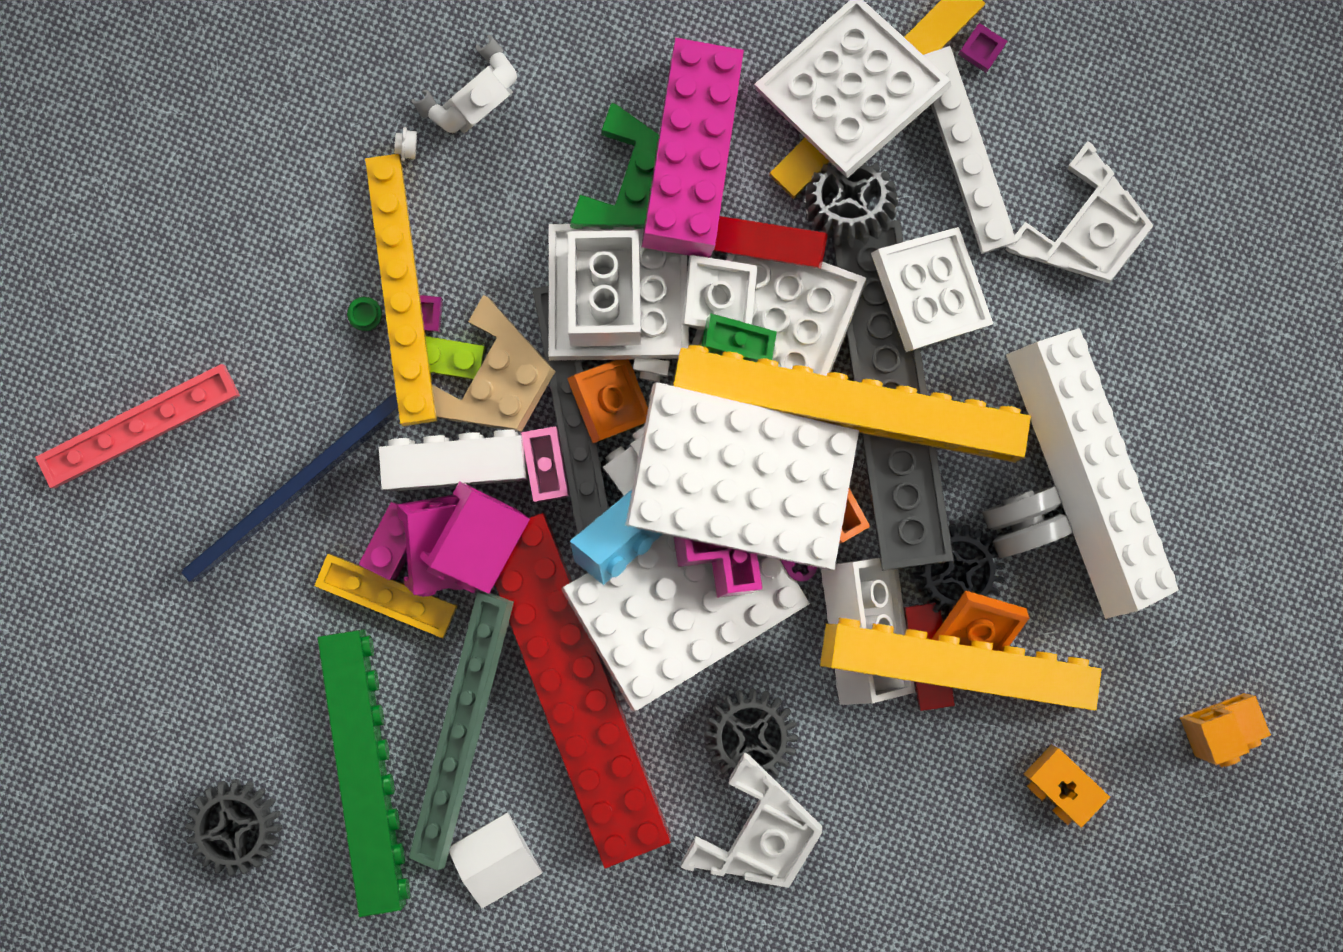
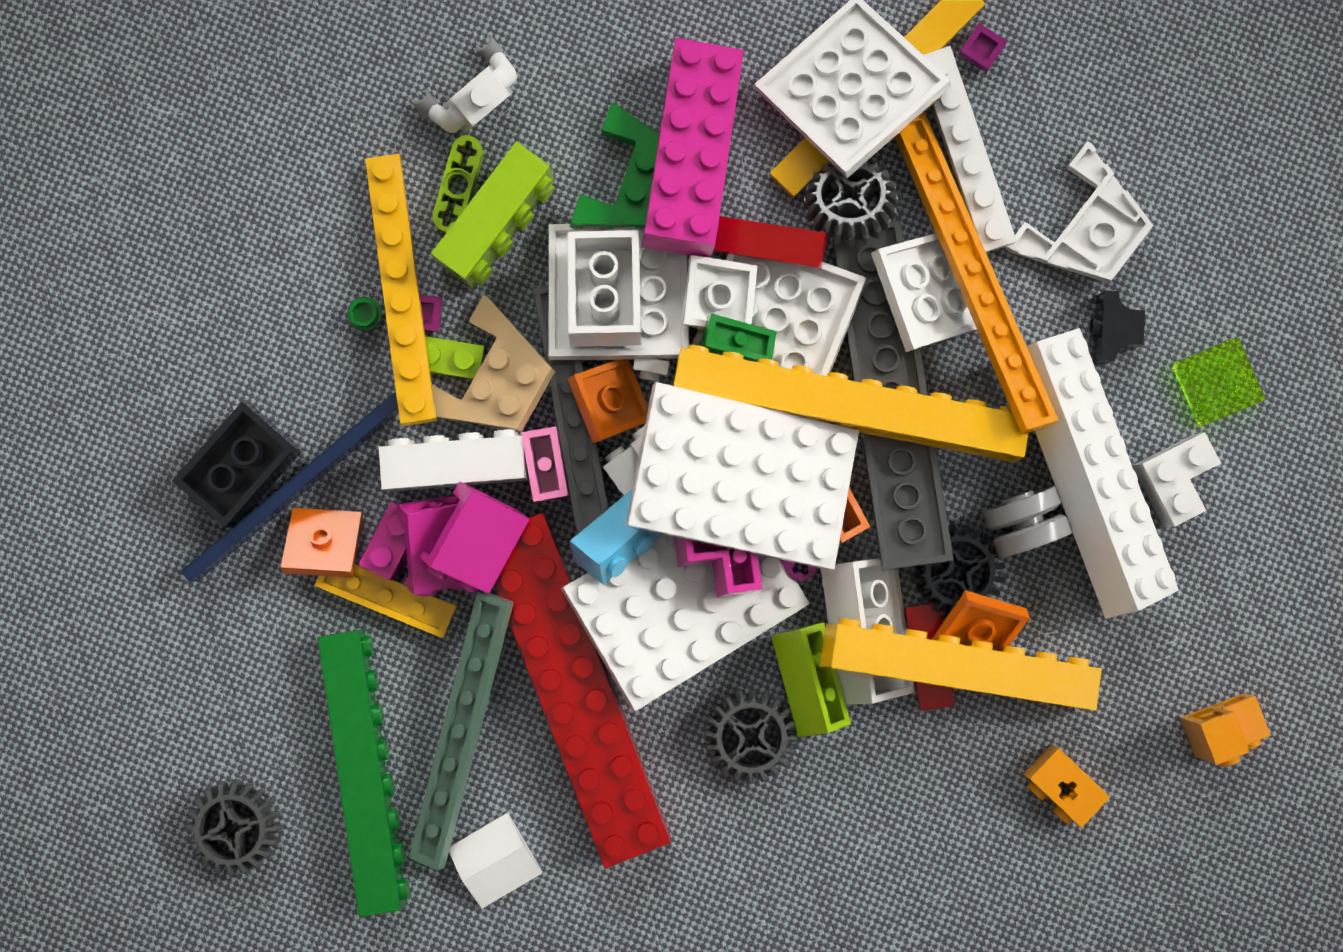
(137, 426): coral plate -> none
(237, 465): none -> black brick
(322, 542): none -> plate
(406, 144): white plate -> none
(455, 157): none -> lime beam
(495, 216): none -> lime brick
(771, 841): white wing -> none
(811, 689): none -> lime brick
(975, 277): none -> light orange plate
(1114, 327): none -> black brick
(1168, 477): none -> white brick
(1218, 382): none -> clear neon green plate

